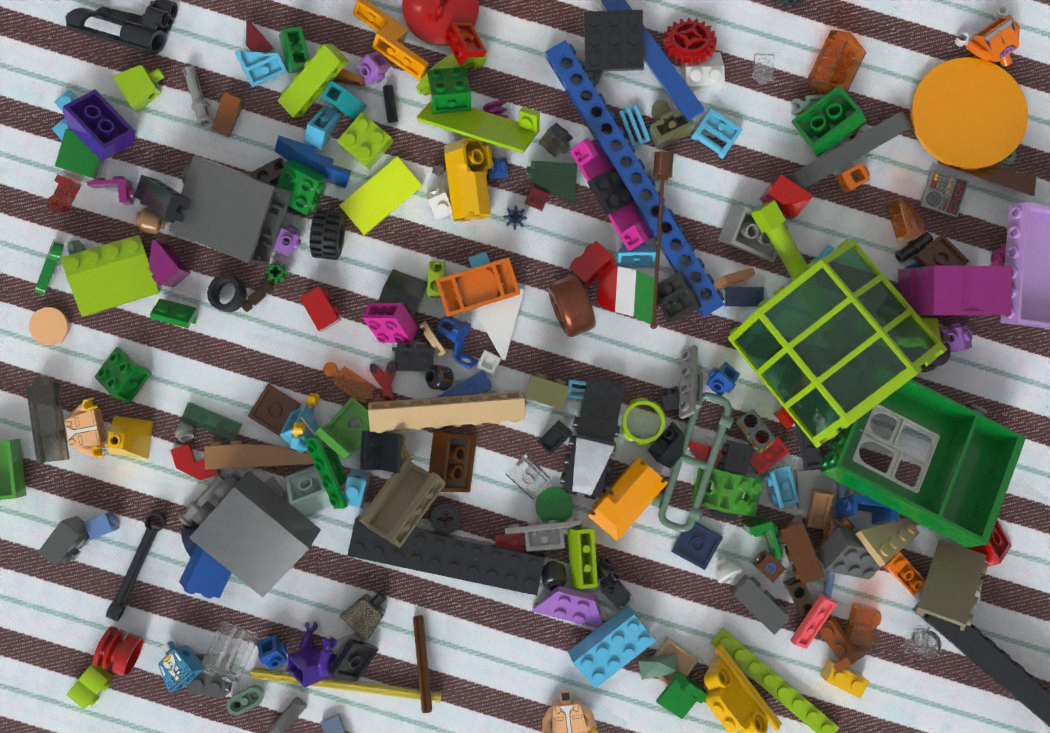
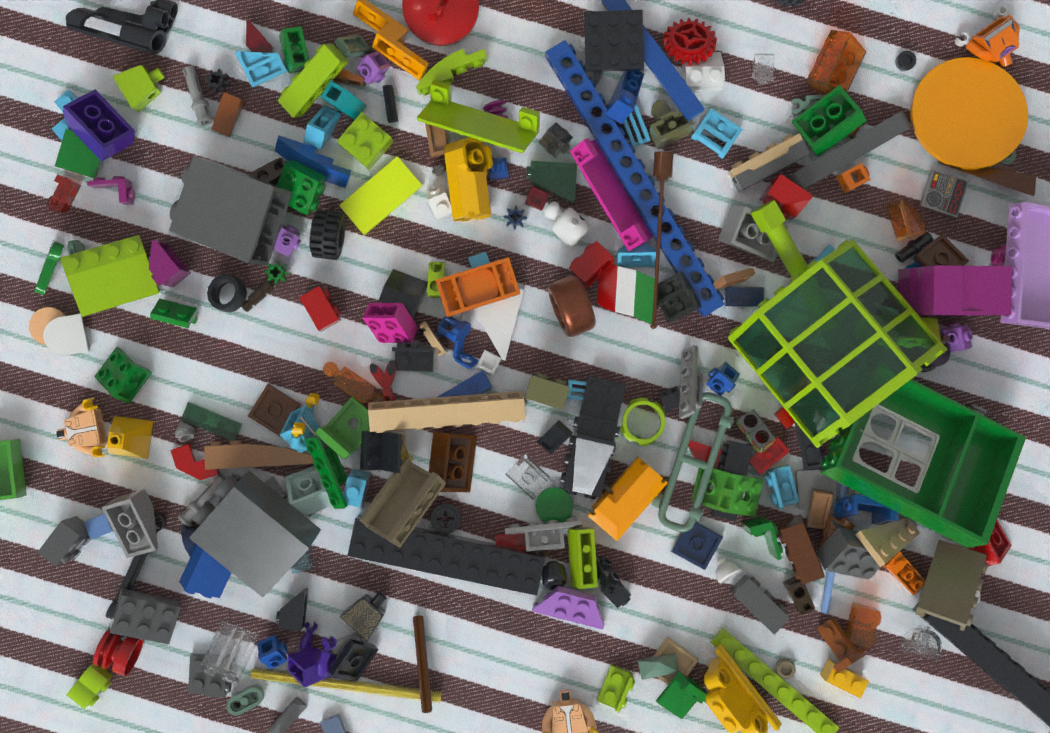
(47, 420): clear smoke piece -> none
(66, 335): none -> white tile
(133, 522): none -> light grey slope
(145, 616): none -> dark grey brick
(149, 222): medium nougat head -> none
(161, 198): black brick -> none
(179, 666): dark azure torso -> none
(222, 79): none -> black gear
(293, 613): none -> black slope
(302, 564): none -> clear light blue tile
(352, 46): none -> sand green plate
(437, 139): none -> medium nougat tile
(439, 377): black head -> none
(449, 90): green bracket -> none
(464, 42): red bracket -> none
(567, 224): none -> white piece
(610, 191): black plate -> none
(611, 646): medium azure brick -> none
(616, 687): none -> lime bracket
(625, 96): none -> blue slope
(668, 446): black slope -> none
(768, 565): reddish brown brick -> none
(769, 162): none -> piece
(785, 668): none -> dark tan tile
(813, 621): coral tile -> none
(905, 61): none -> black tile

